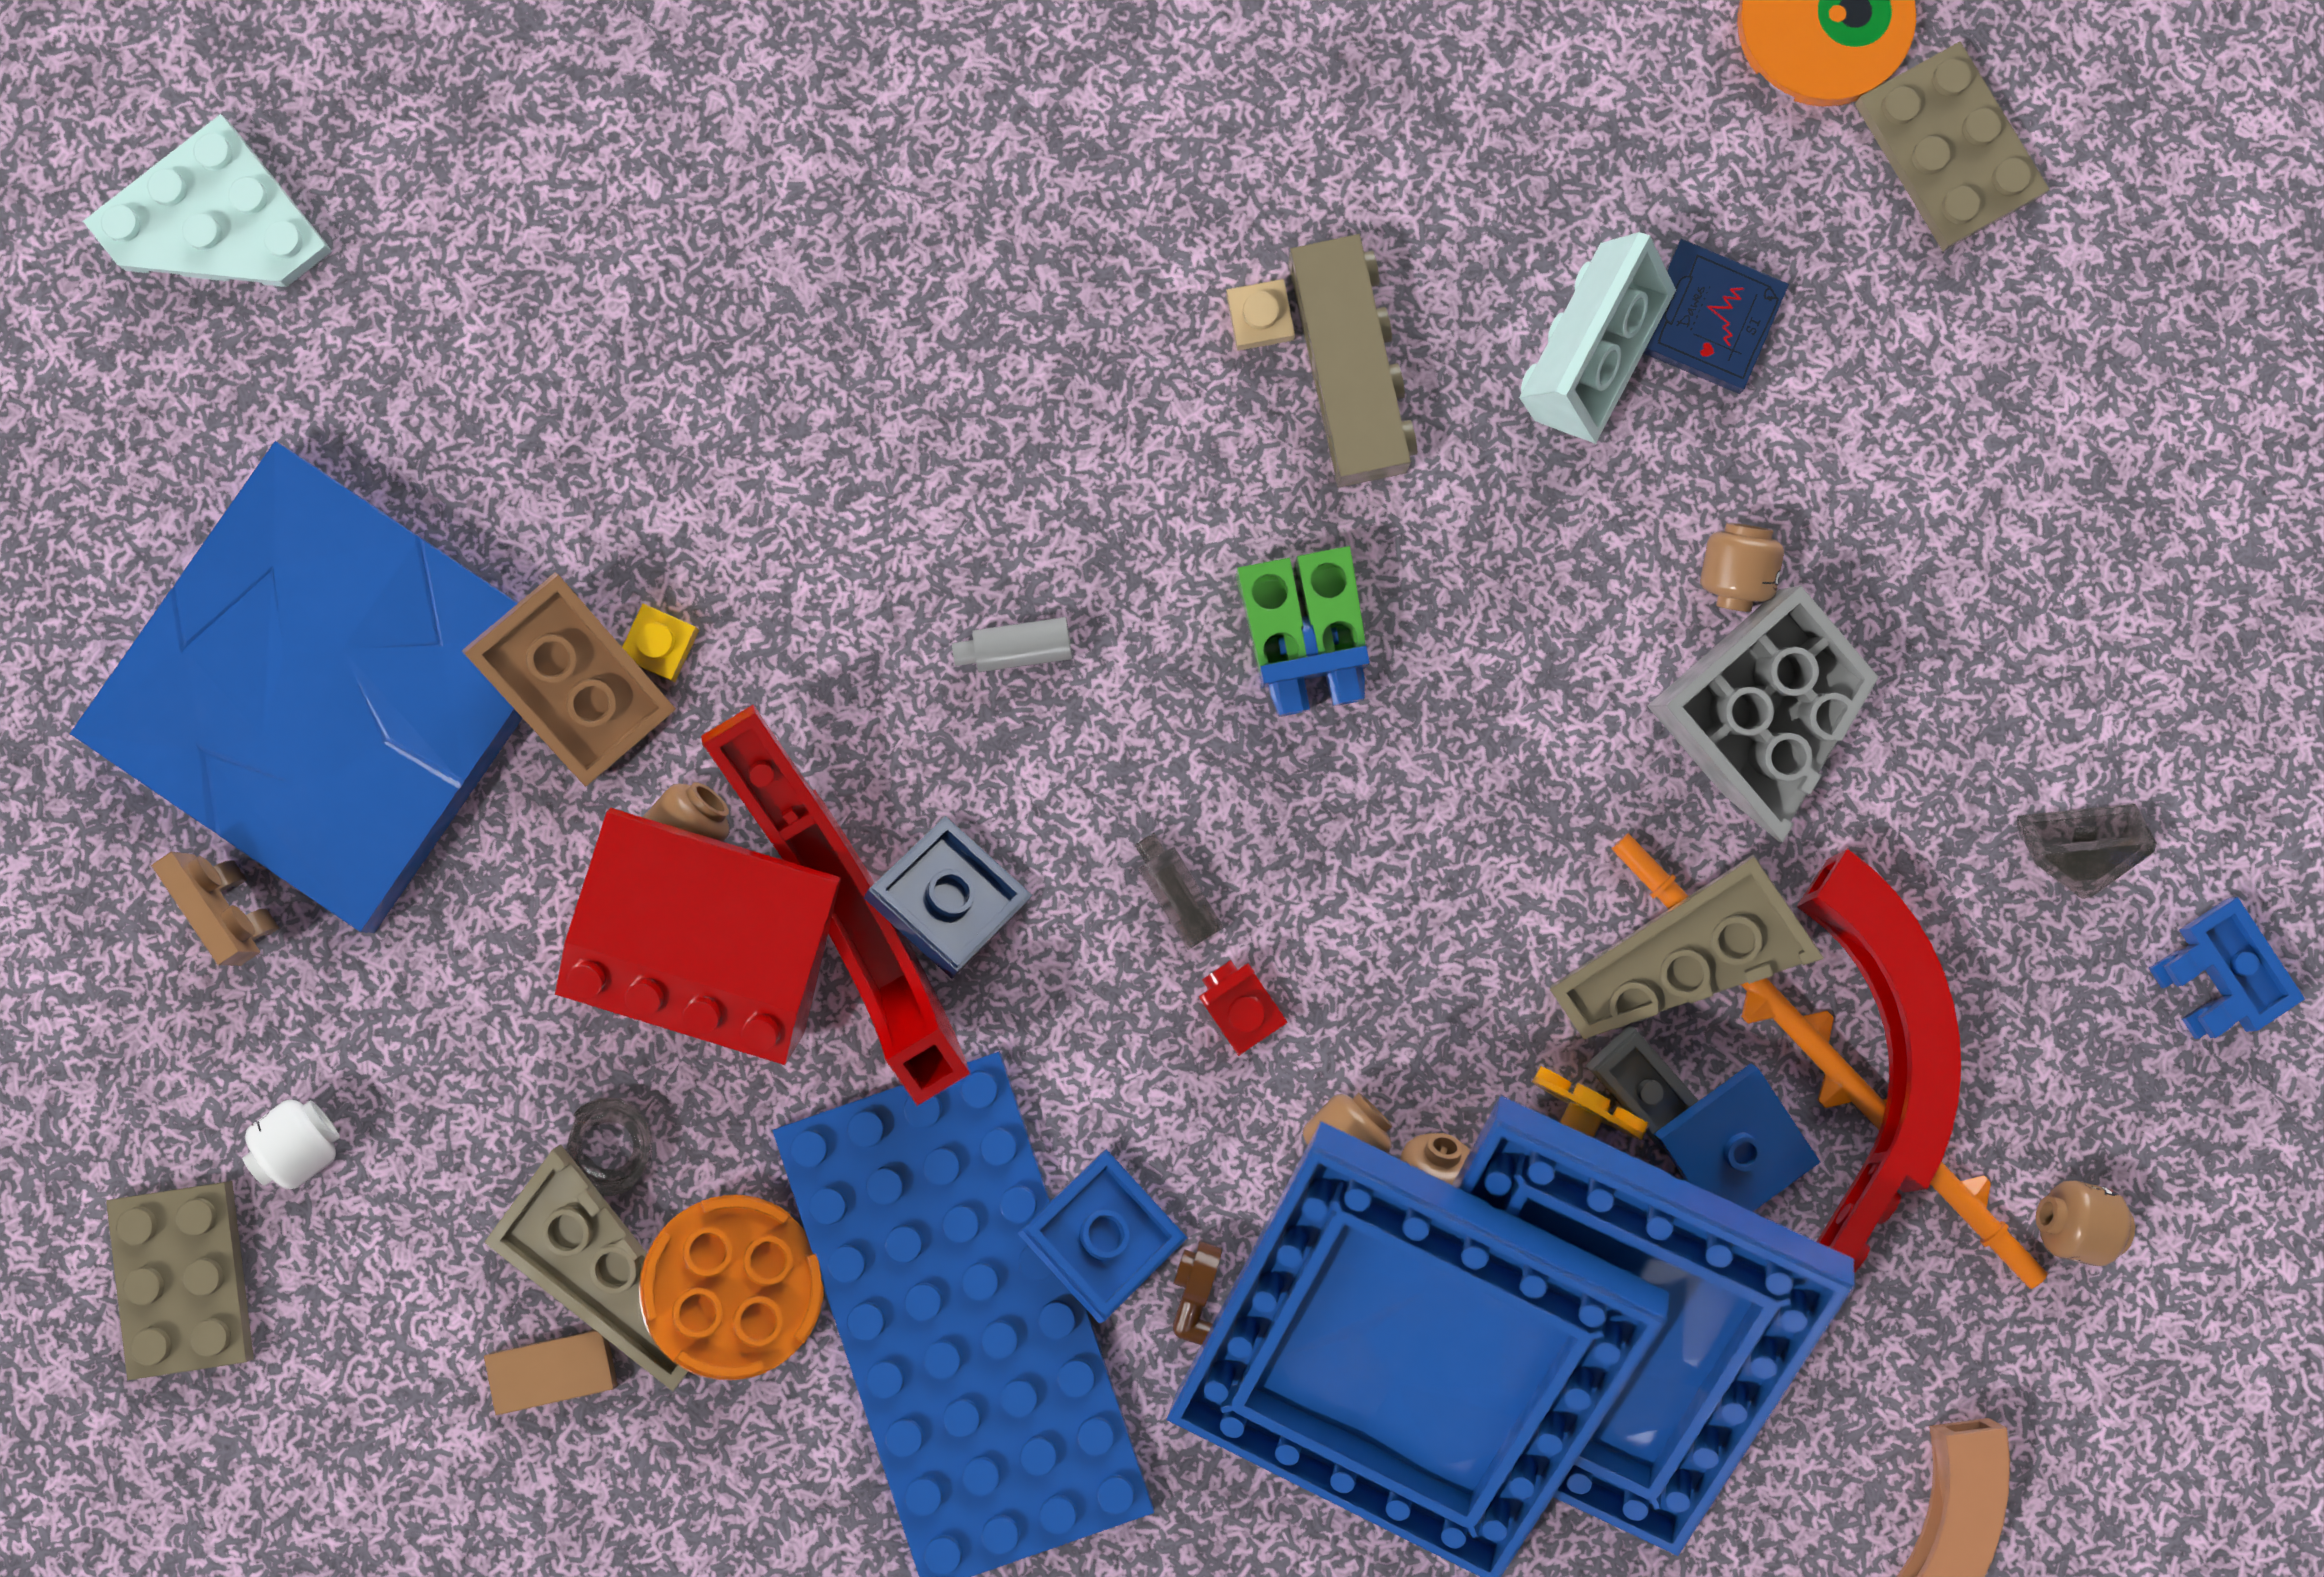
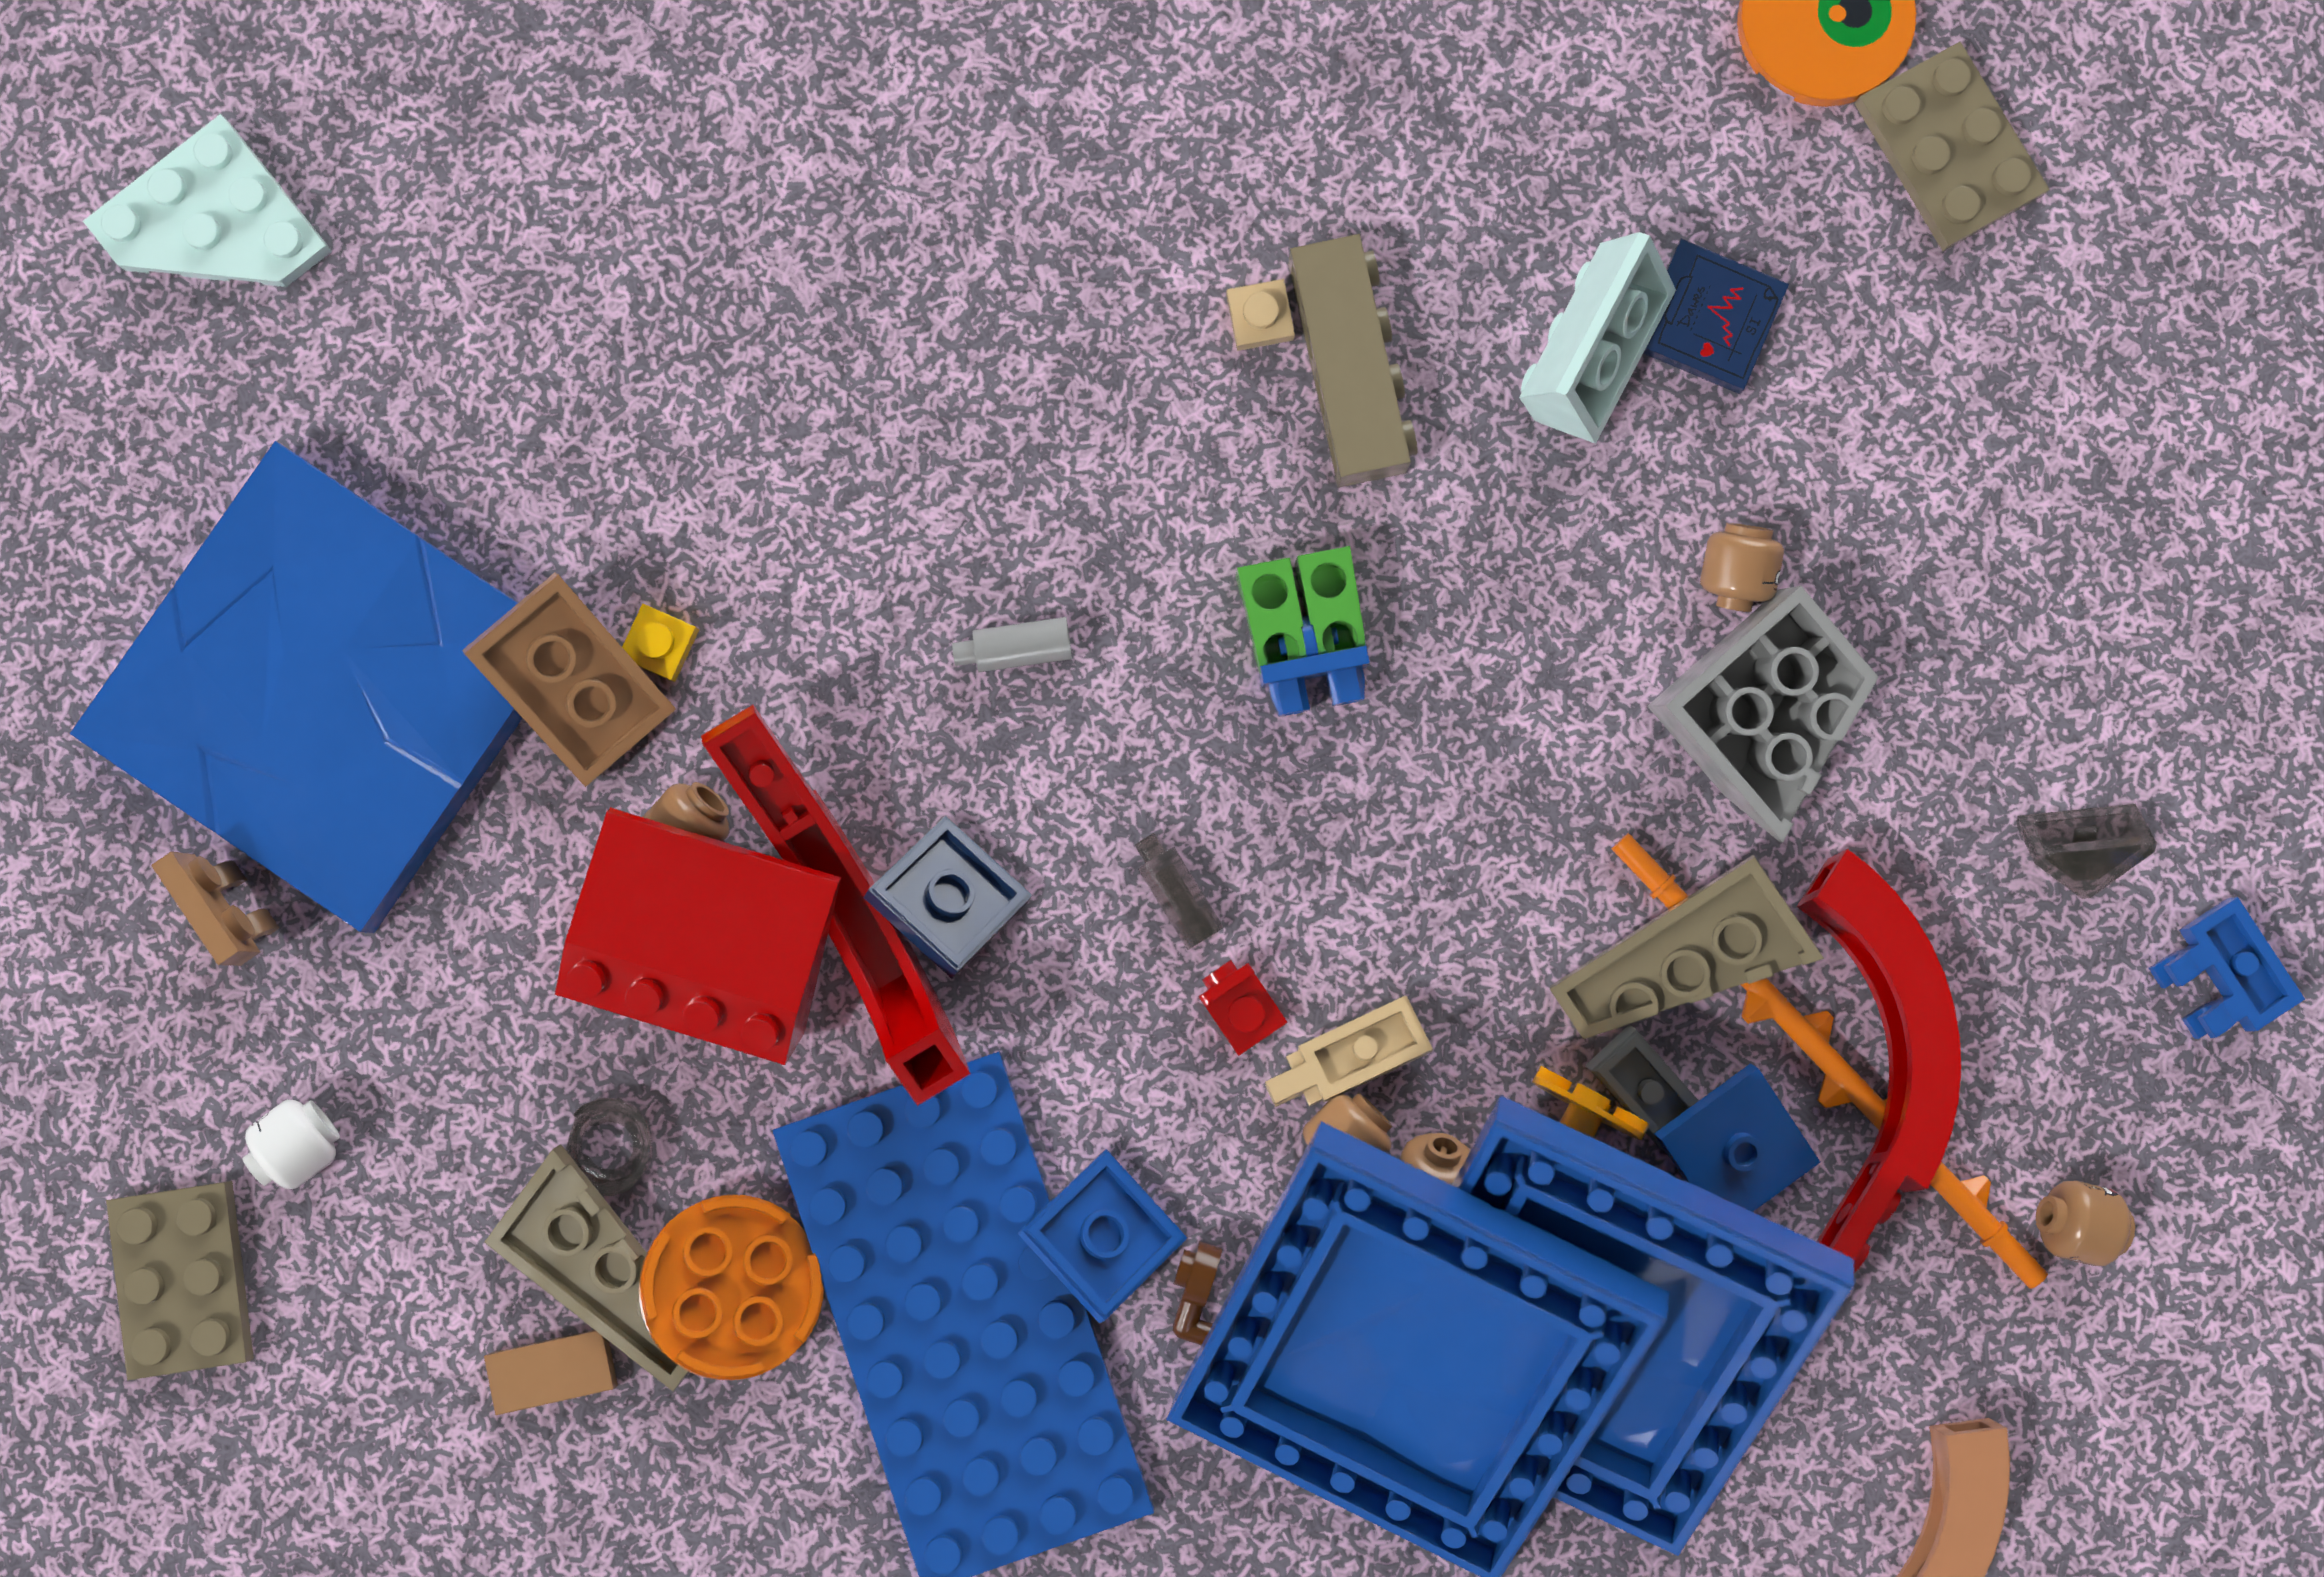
(1352, 1055): none -> tan hinge

